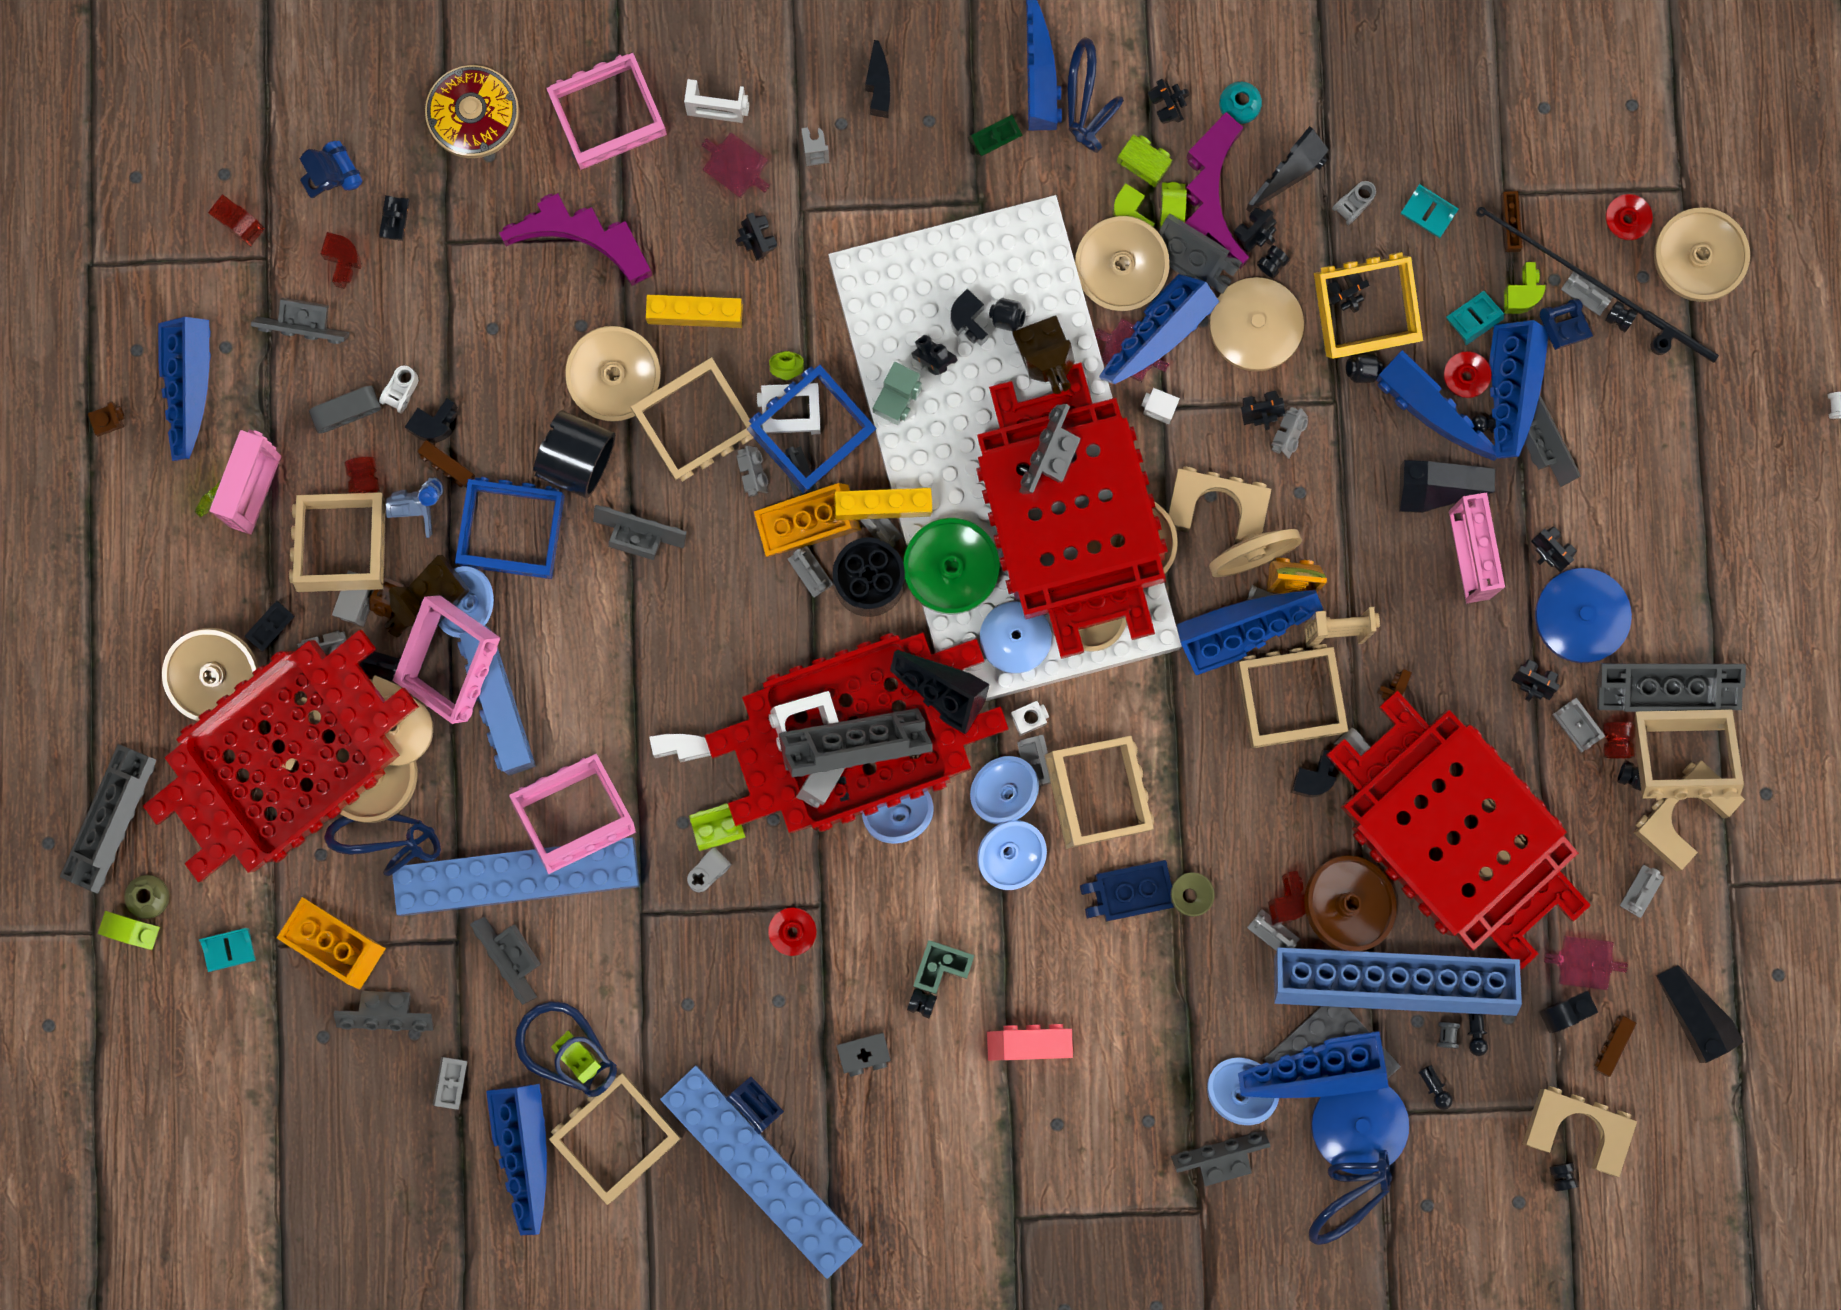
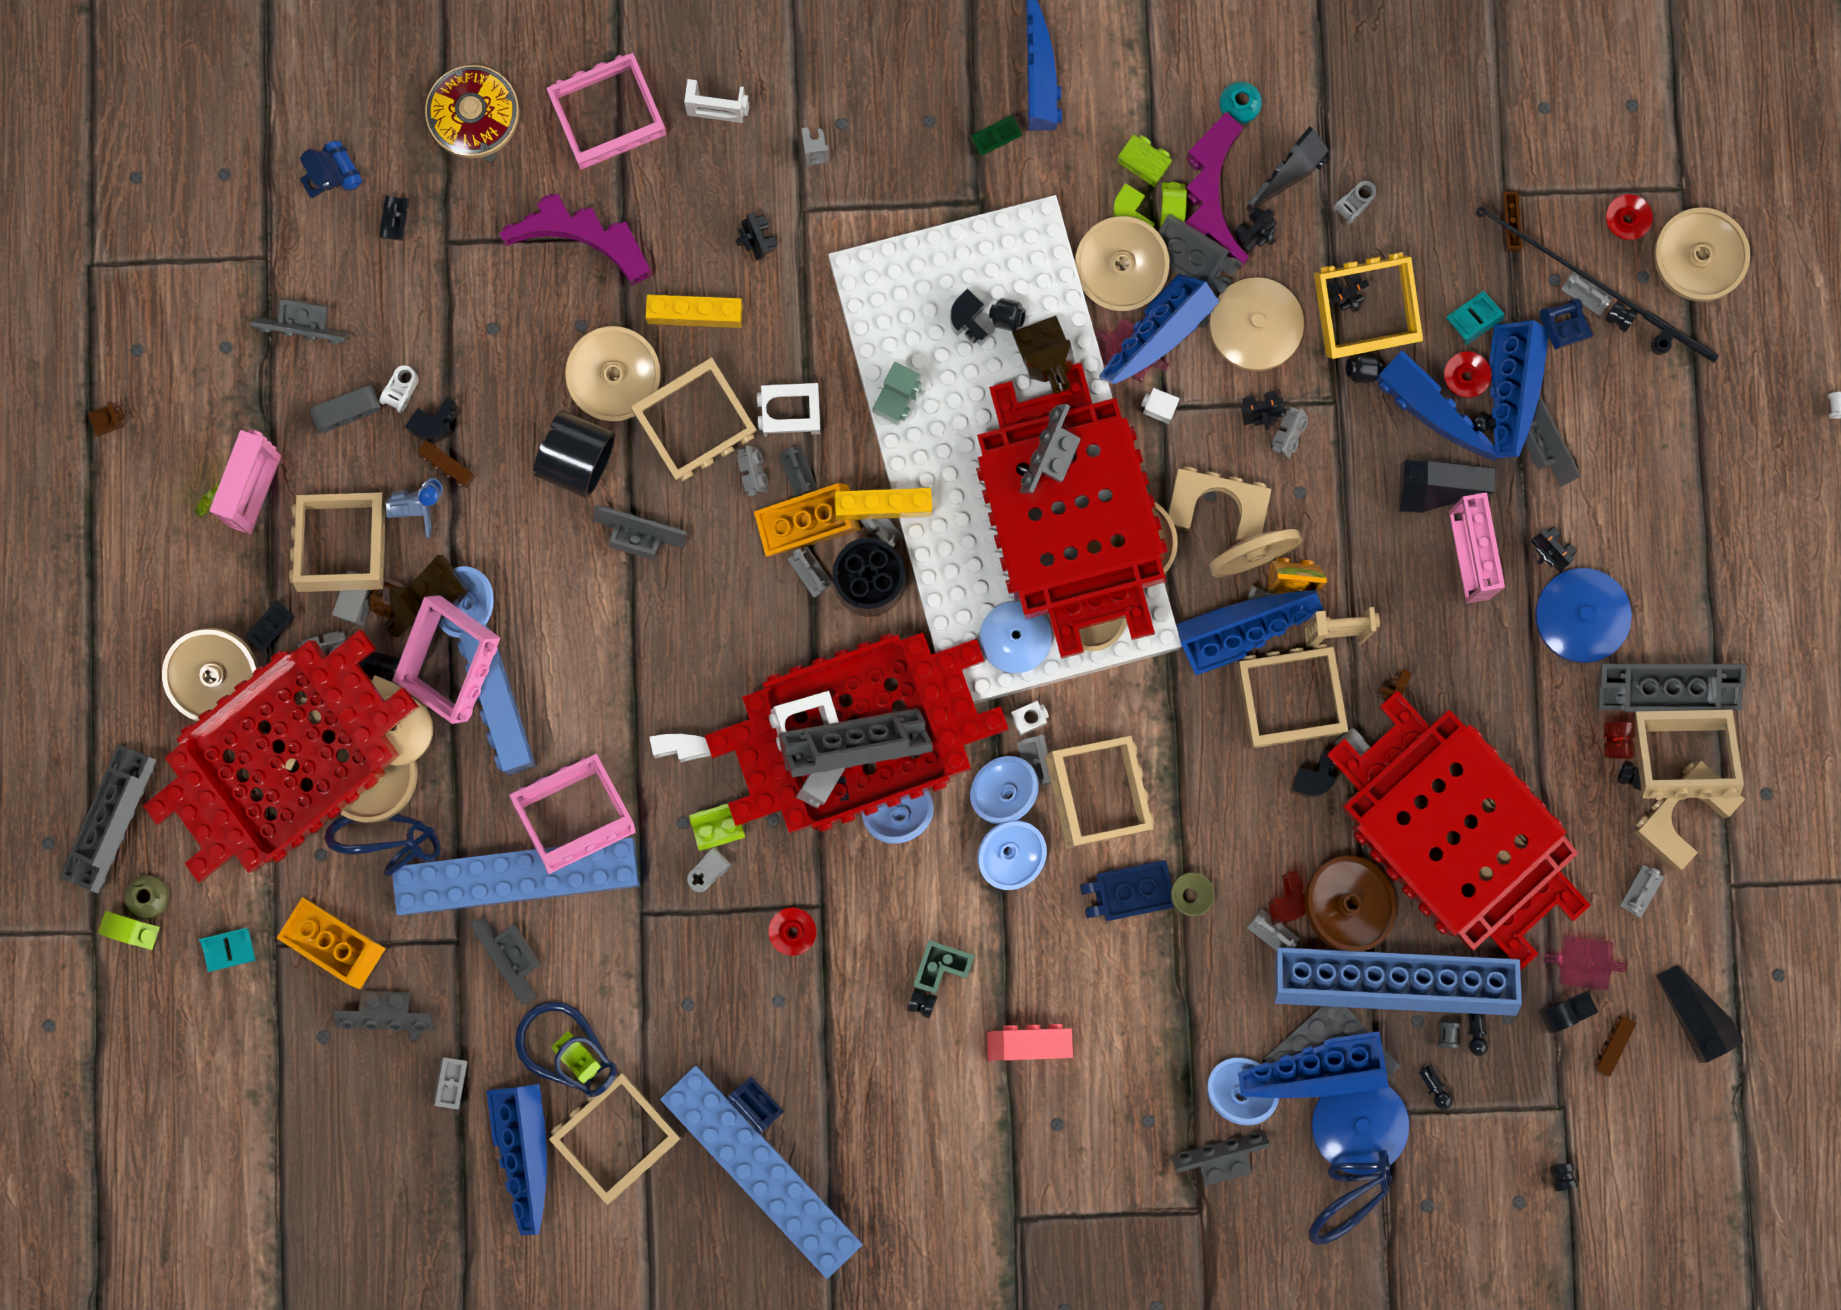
(185, 370): blue wedge -> none
(236, 220): clear red brick -> none
(344, 253): clear red brick -> none
(362, 472): clear red wheel -> none
(506, 488): blue window -> none
(735, 165): clear pink plate -> none
(776, 404): blue window -> none
(786, 365): lime plate -> none
(849, 1051): dark grey brick -> none
(878, 82): black slope -> none
(933, 355): black hips -> none
(949, 690): black wedge -> none
(951, 566): green dish -> none
(1087, 135): dark blue animal -> none
(1164, 92): black hips -> none
(1273, 261): black wheel -> none
(1420, 203): teal piece -> none
(1524, 297): lime brick -> none
(1535, 684): black hips -> none
(1578, 725): light grey hinge -> none
(1614, 1129): tan arch -> none

